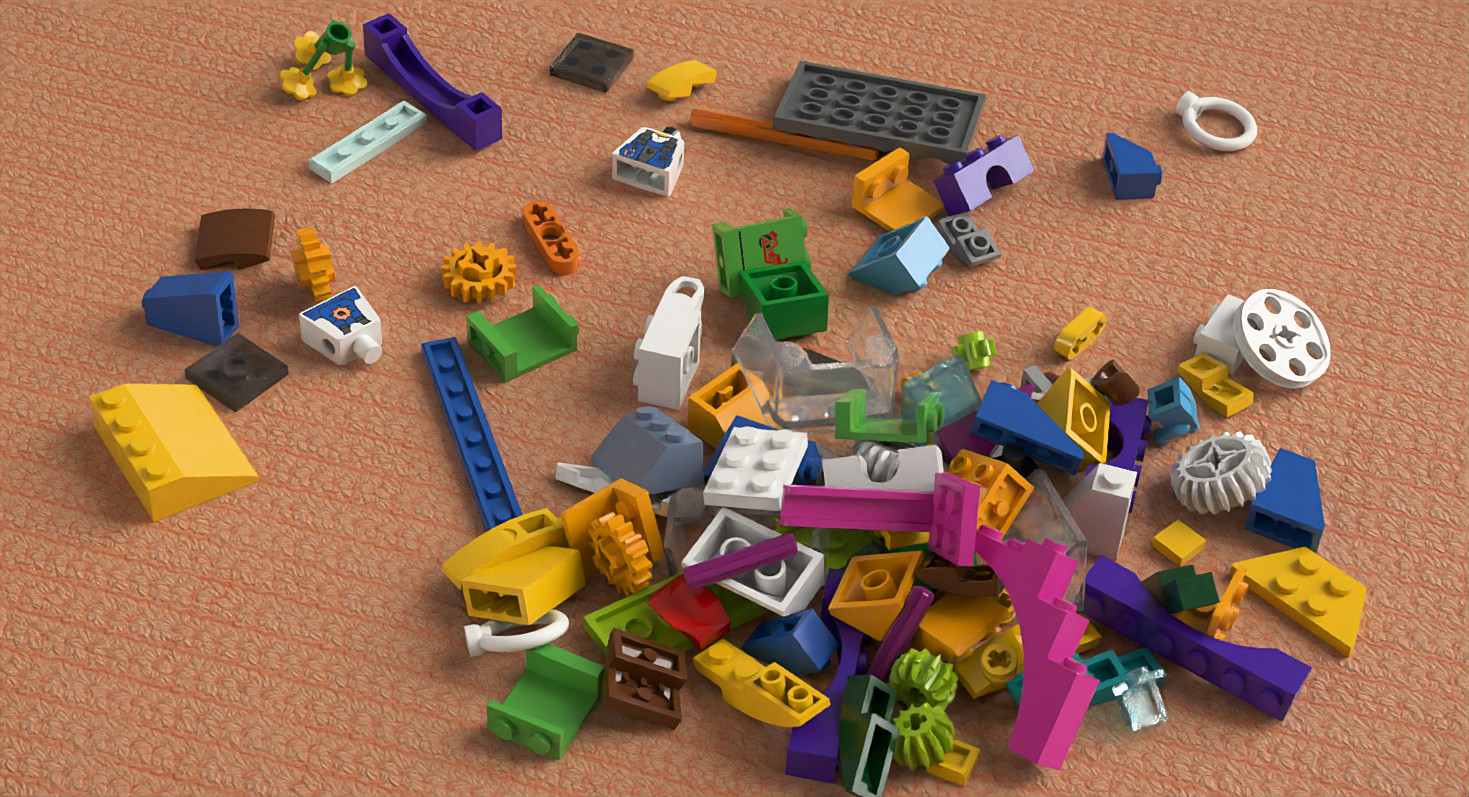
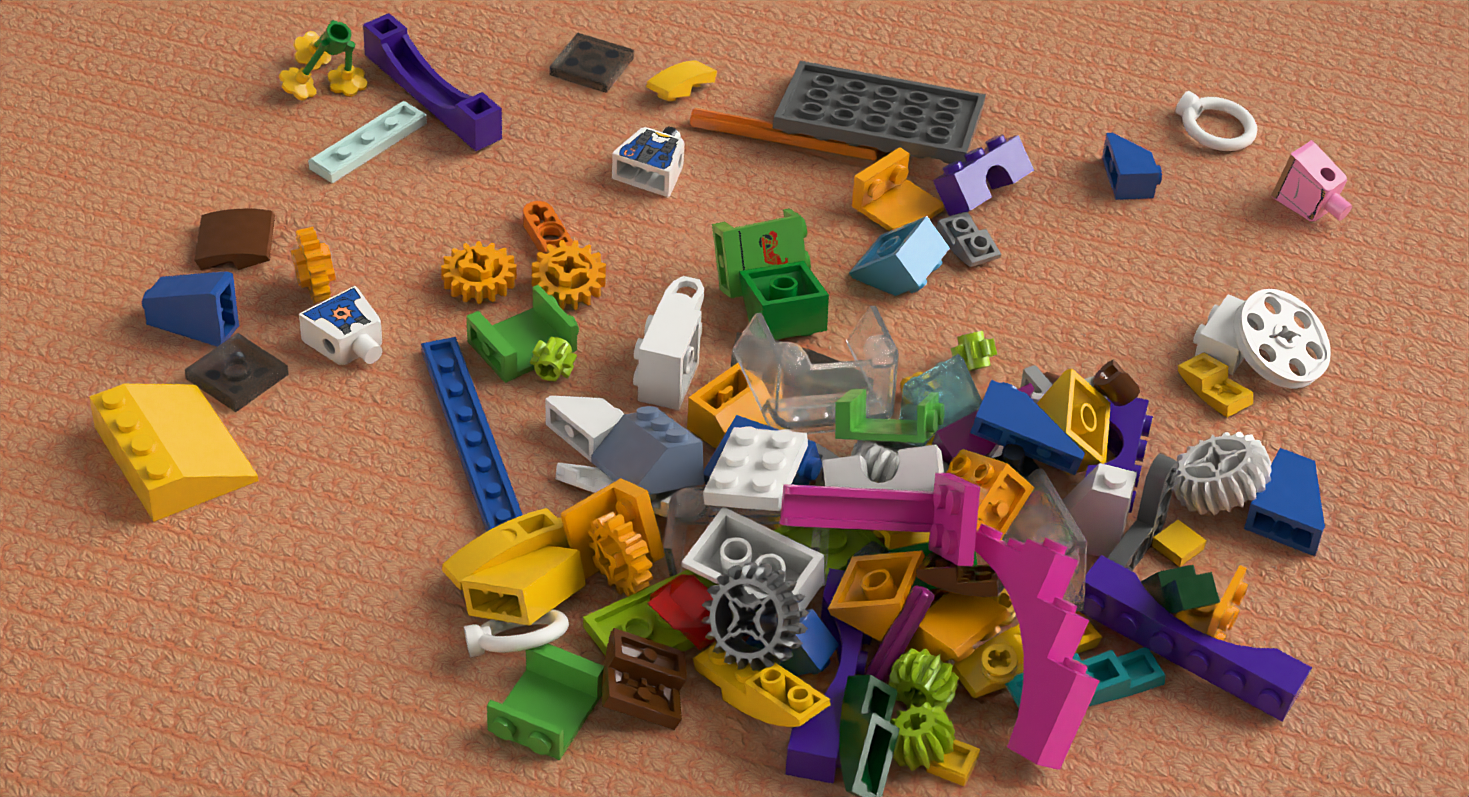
(553, 359): none -> lime gear
(569, 273): none -> light orange gear
(581, 421): none -> white slope
(729, 630): none -> dark grey gear
(740, 561): magenta axle -> none
(1080, 333): yellow beam -> none
(1140, 699): clear light blue bracket -> none
(1151, 513): none -> dark grey beam
(1173, 408): dark azure piece -> none
(1309, 593): yellow wing -> none
(1312, 185): none -> bright pink torso

